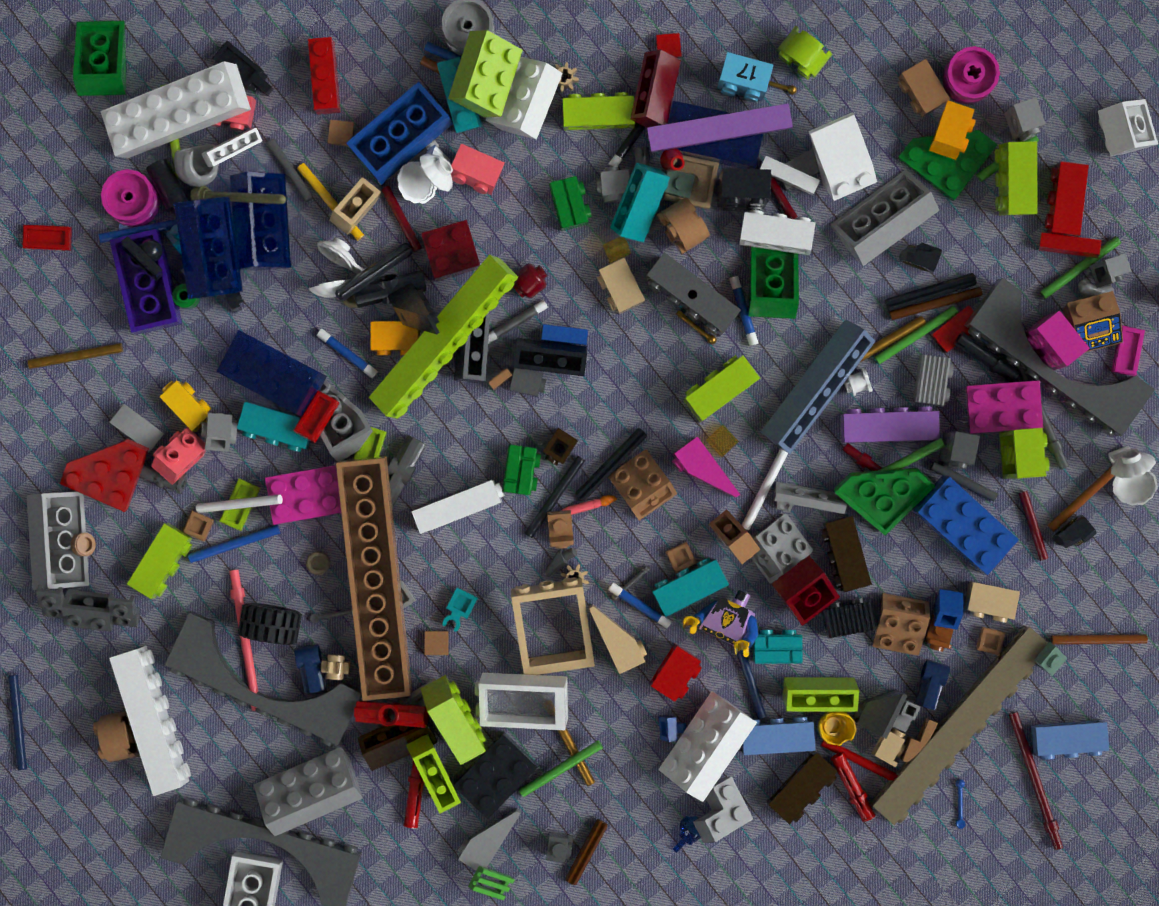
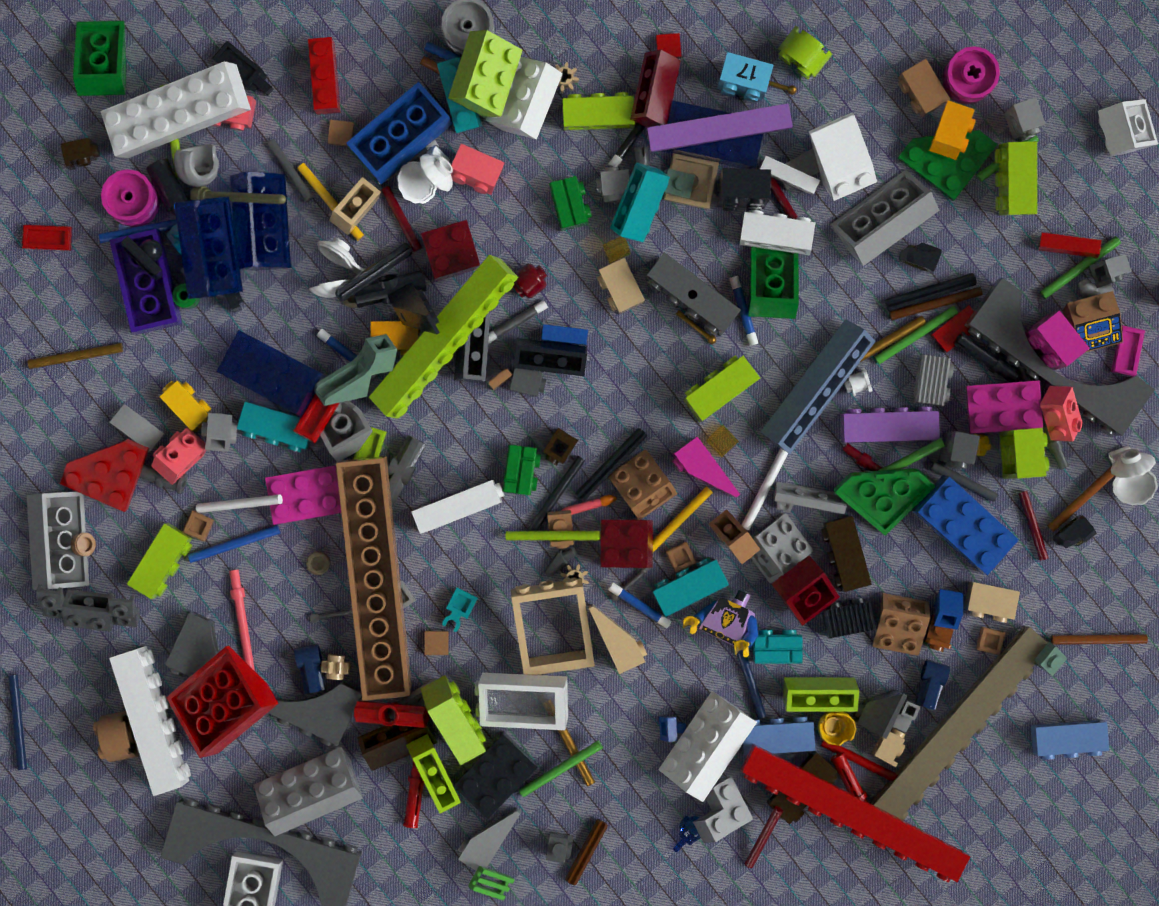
(79, 152): none -> dark brown brick
(220, 702): none -> red slope
(231, 147): white piece -> none
(237, 517): lime tile -> none
(269, 623): black tyre -> none
(354, 378): none -> sand green arch
(551, 535): none -> lime bar
(627, 543): none -> dark red brick
(668, 157): red cone -> none
(675, 673): red brick -> none
(681, 517): none -> yellow bar
(683, 225): medium nougat brick -> none
(763, 837): none -> dark red bar
(855, 813): none -> red brick
(914, 746): medium nougat slope -> none
(960, 823): blue hinge -> none
(983, 445): none -> yellow piece
(1050, 825): dark red bar -> none
(1061, 413): none -> coral brick
(1067, 198): red brick -> none

